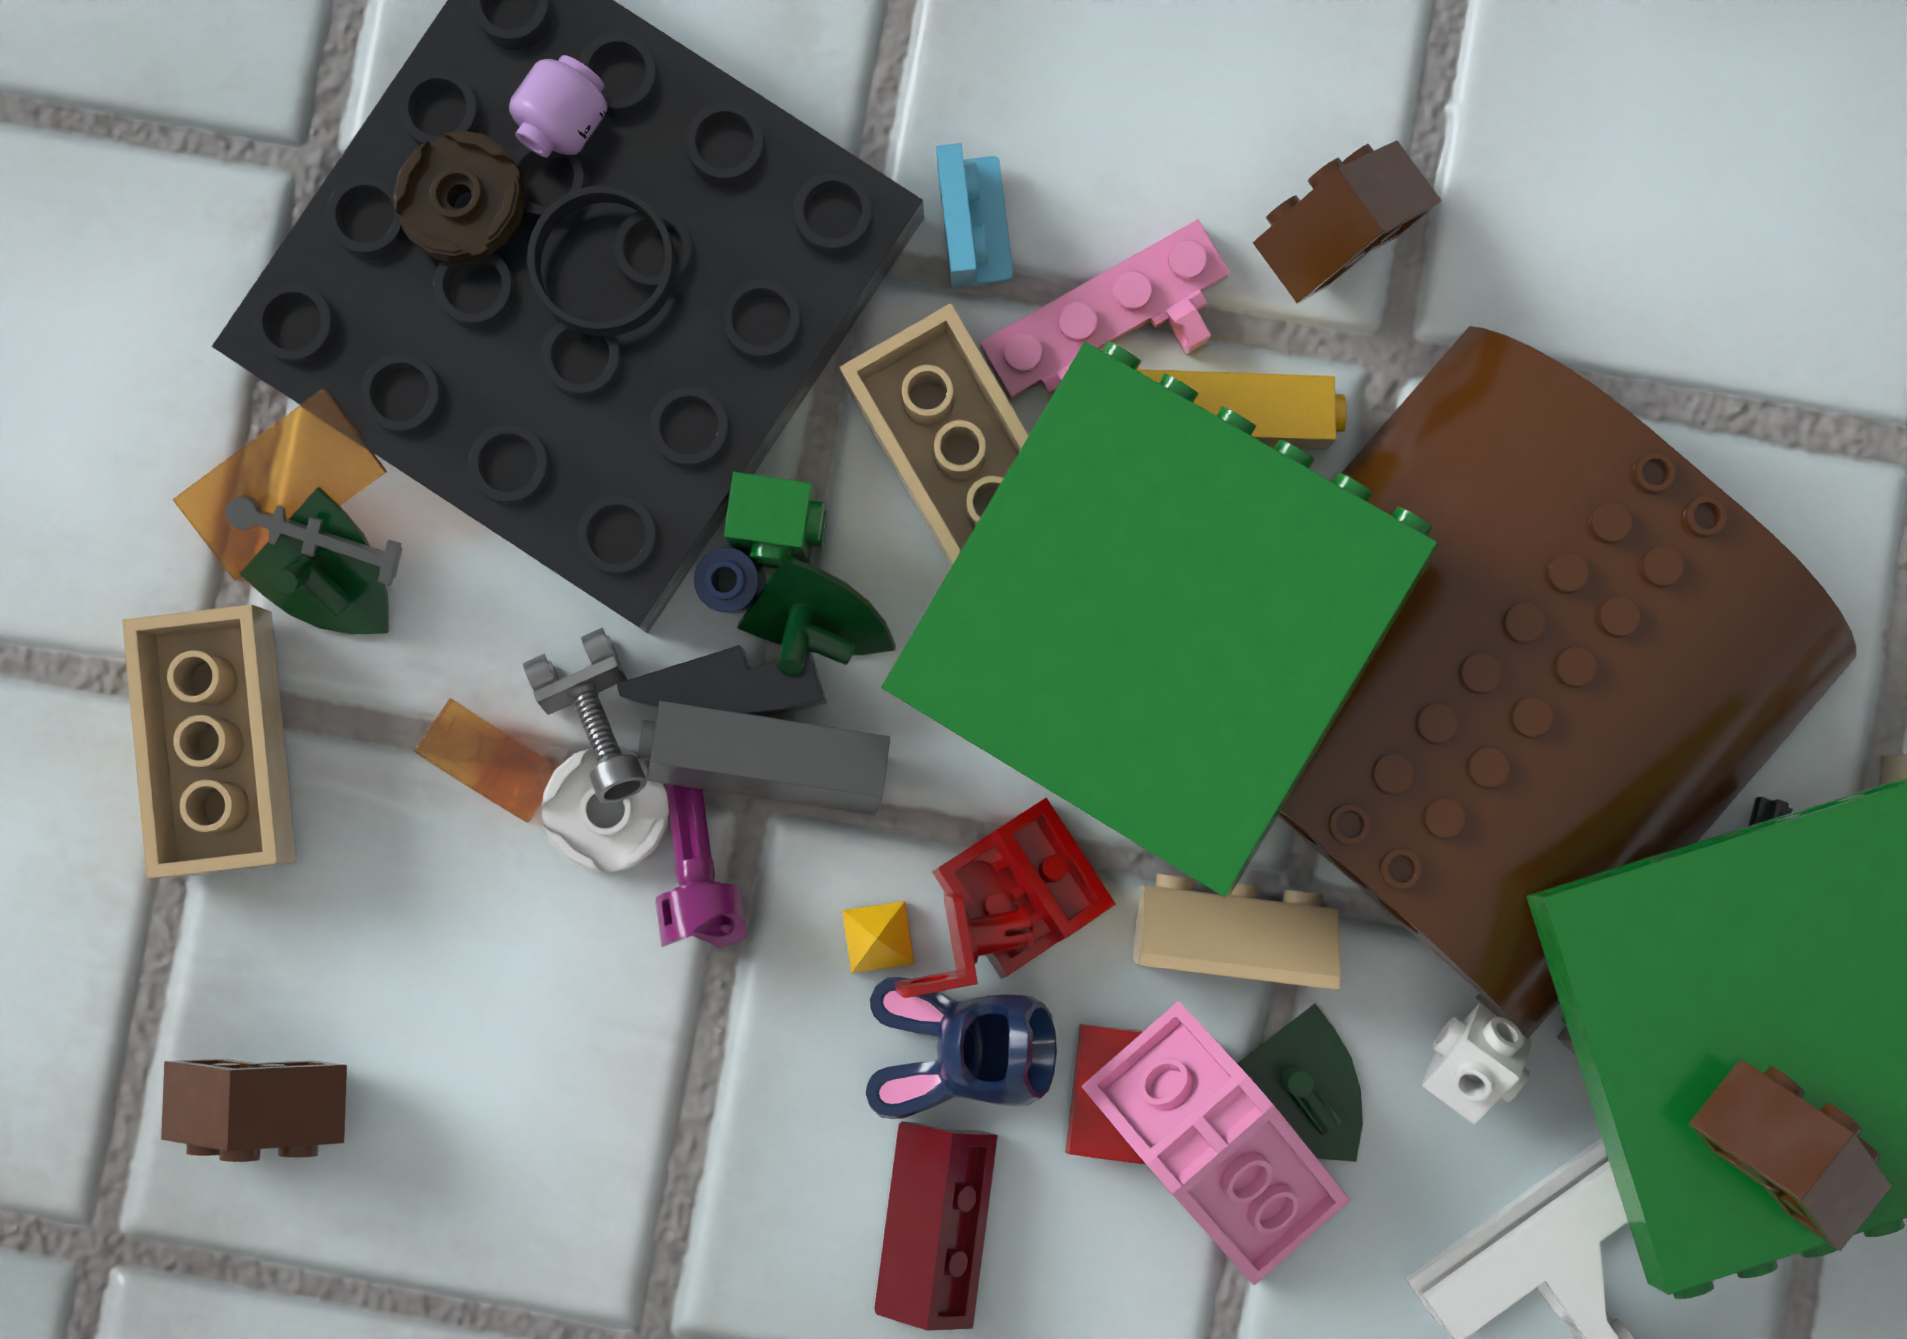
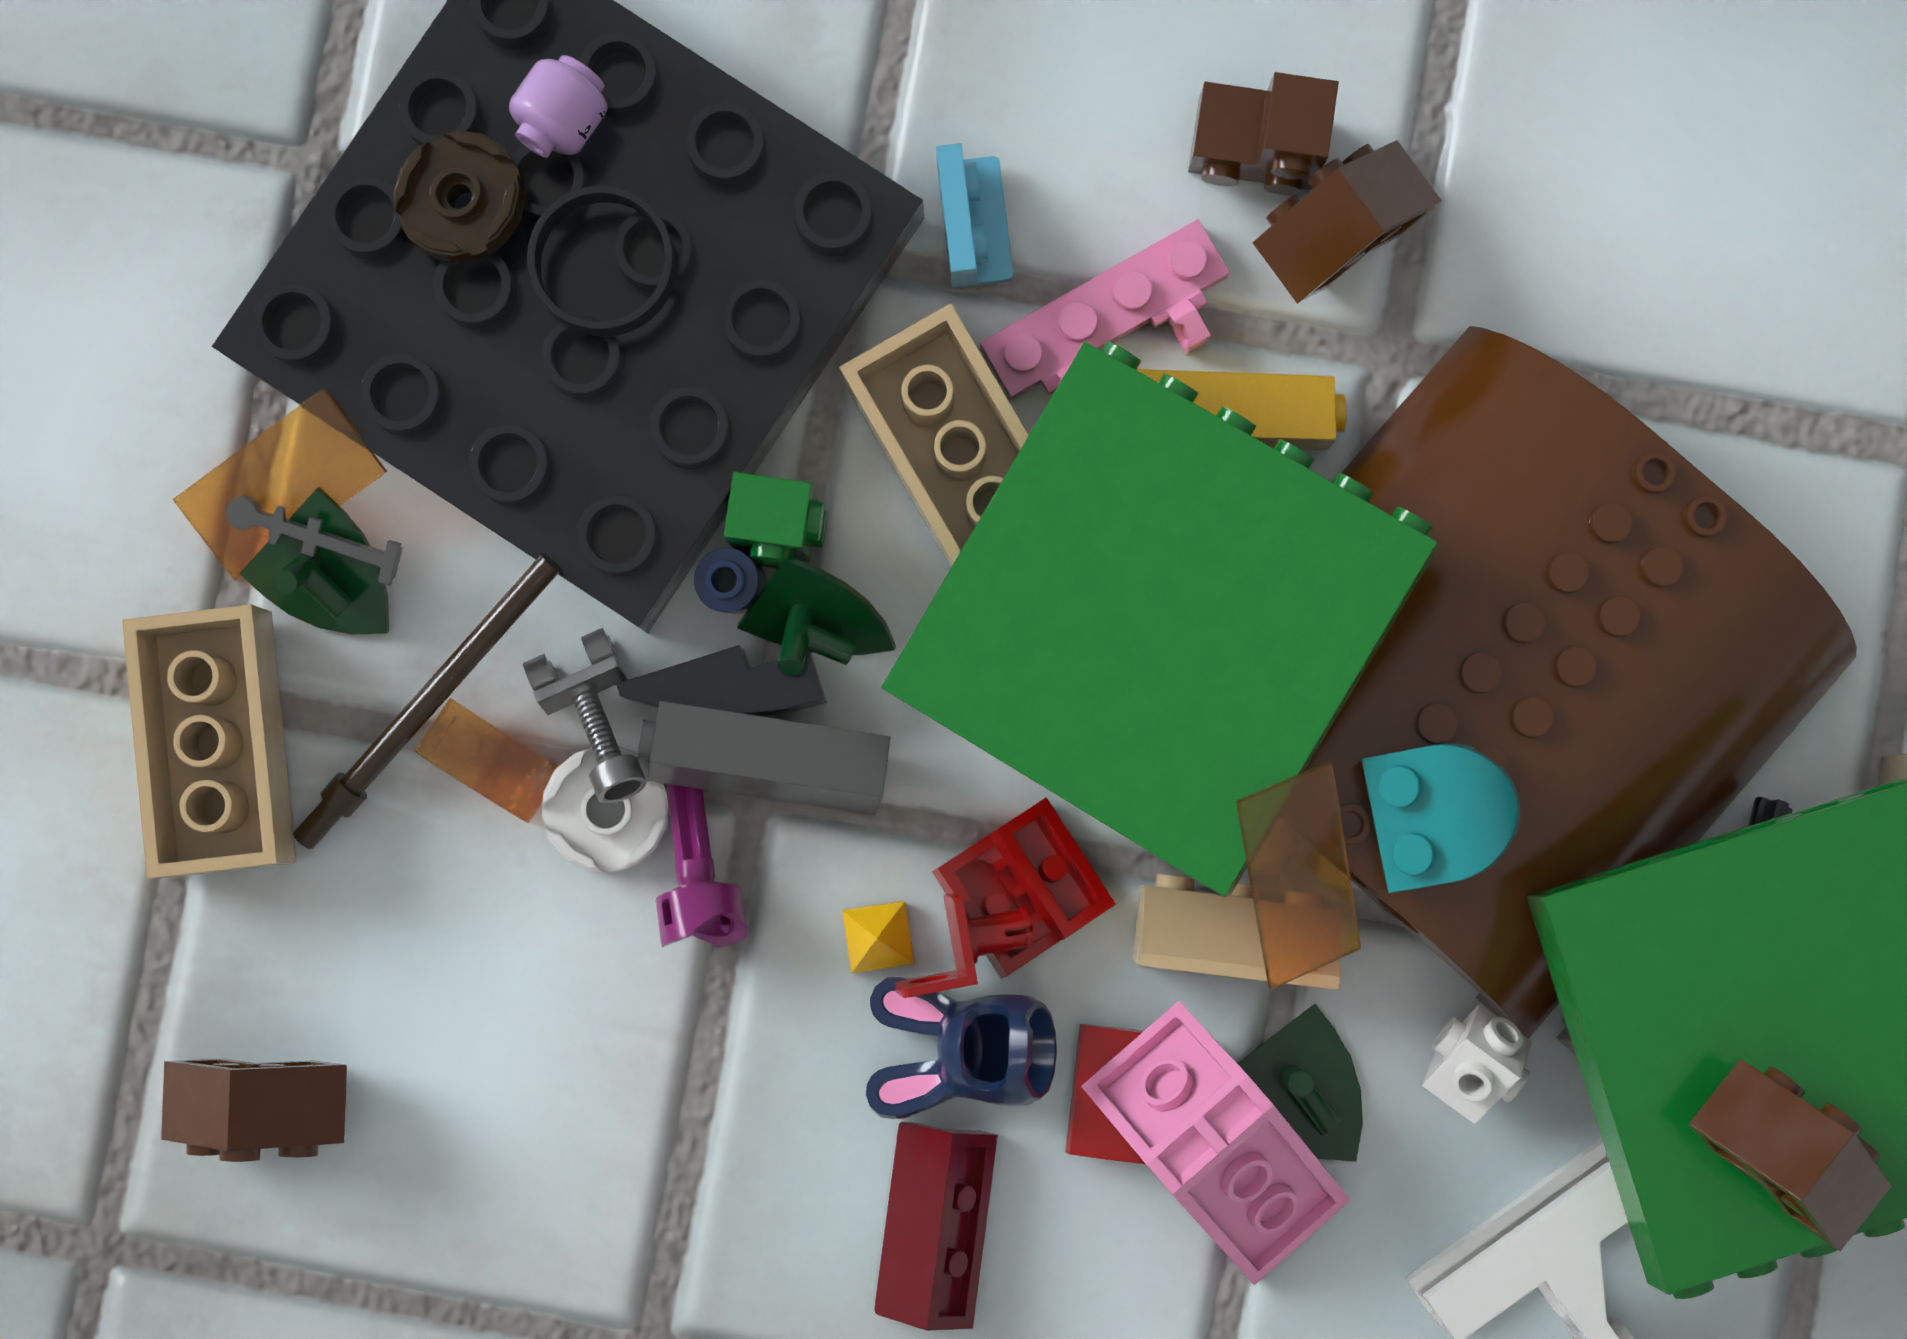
(347, 791): none -> dark brown bar
(1264, 134): none -> reddish brown brick
(1299, 874): none -> clear orange piece
(1440, 813): none -> teal slope

